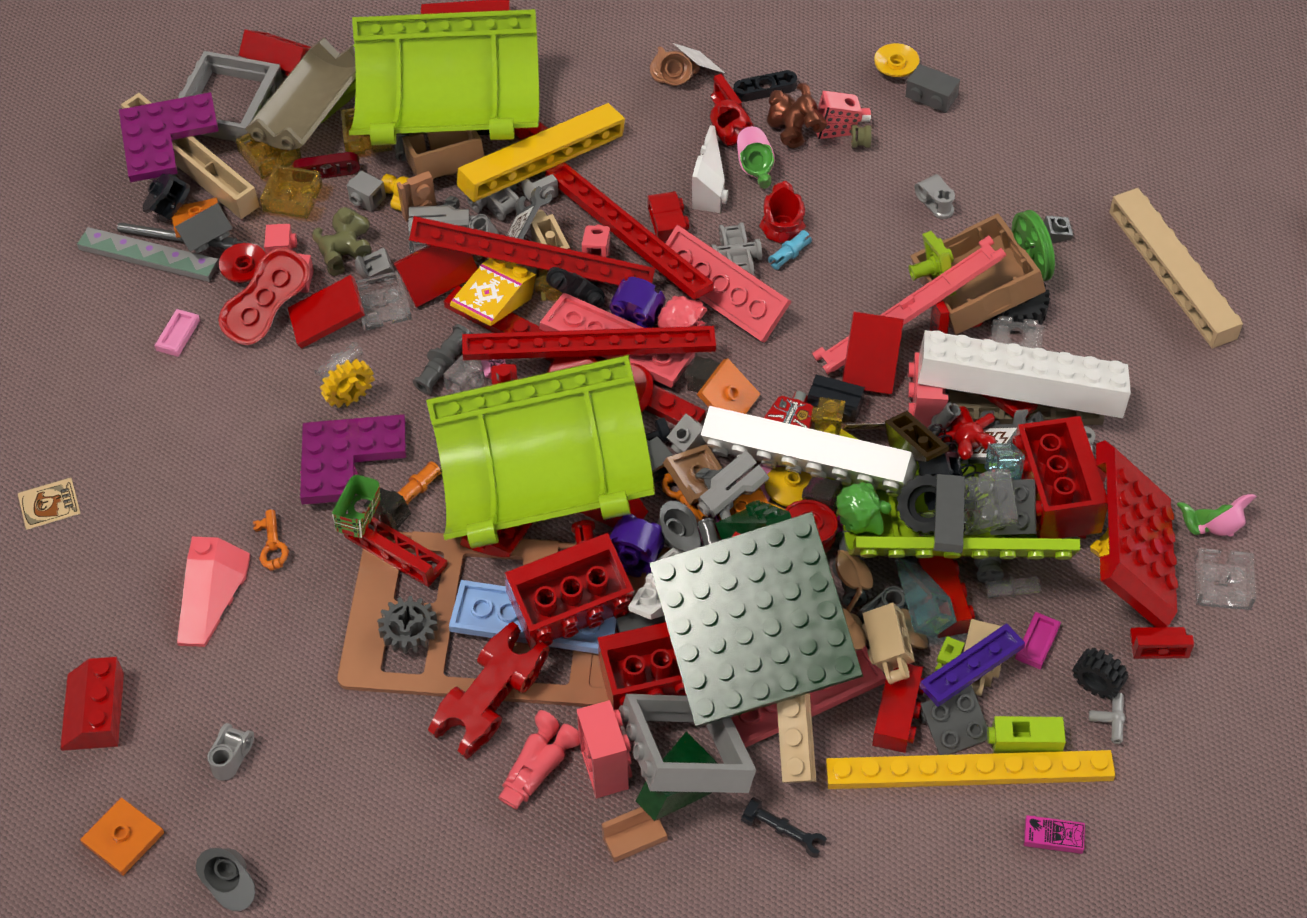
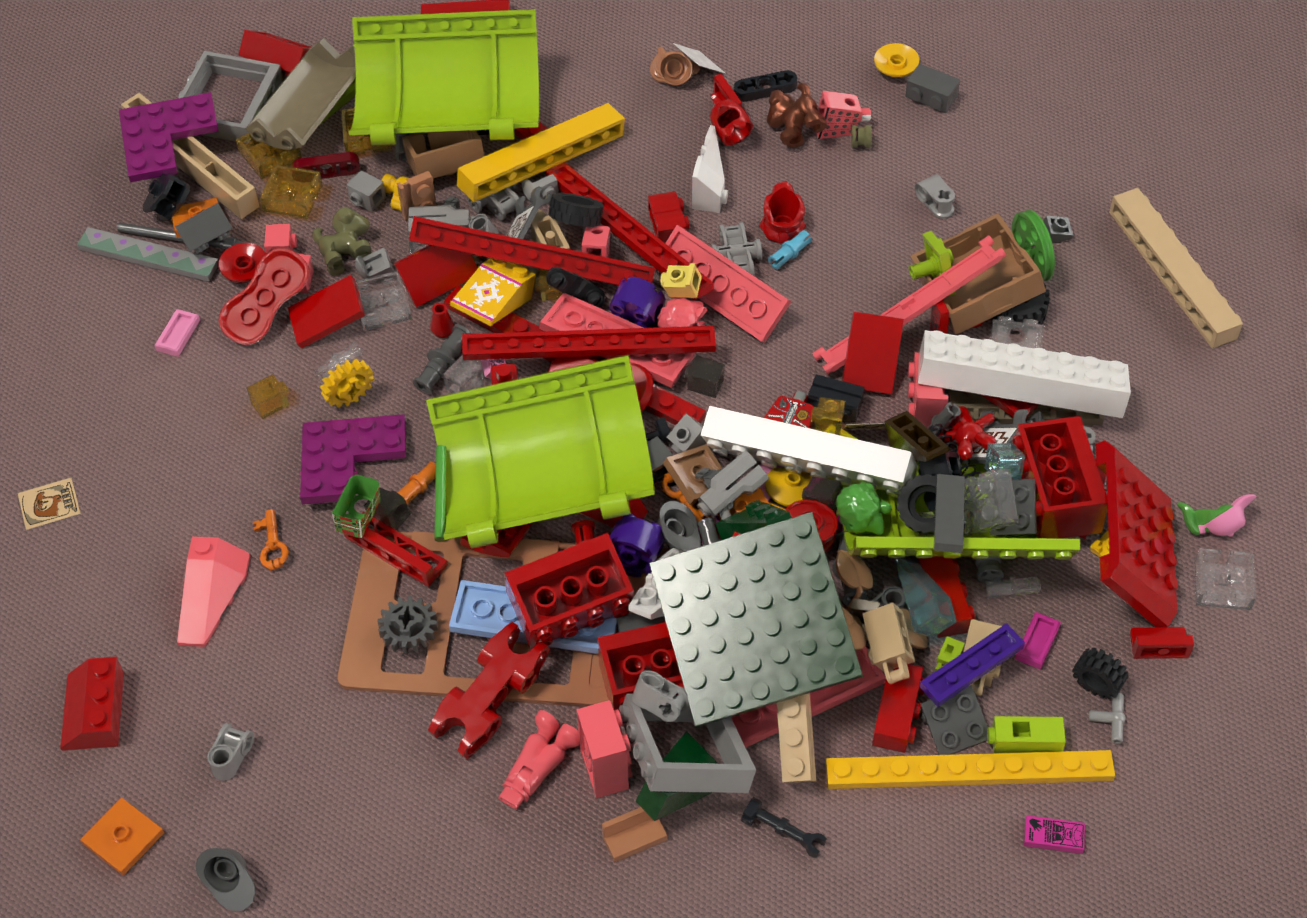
(268, 396): none -> clear yellow brick
(440, 493): none -> bright green bar
(441, 321): none -> red cone
(576, 210): none -> black tyre
(658, 694): none -> light grey piece
(681, 281): none -> light yellow brick
(728, 389): orange plate -> none
(755, 155): bright green hair -> none
(861, 606): none -> dark tan tile

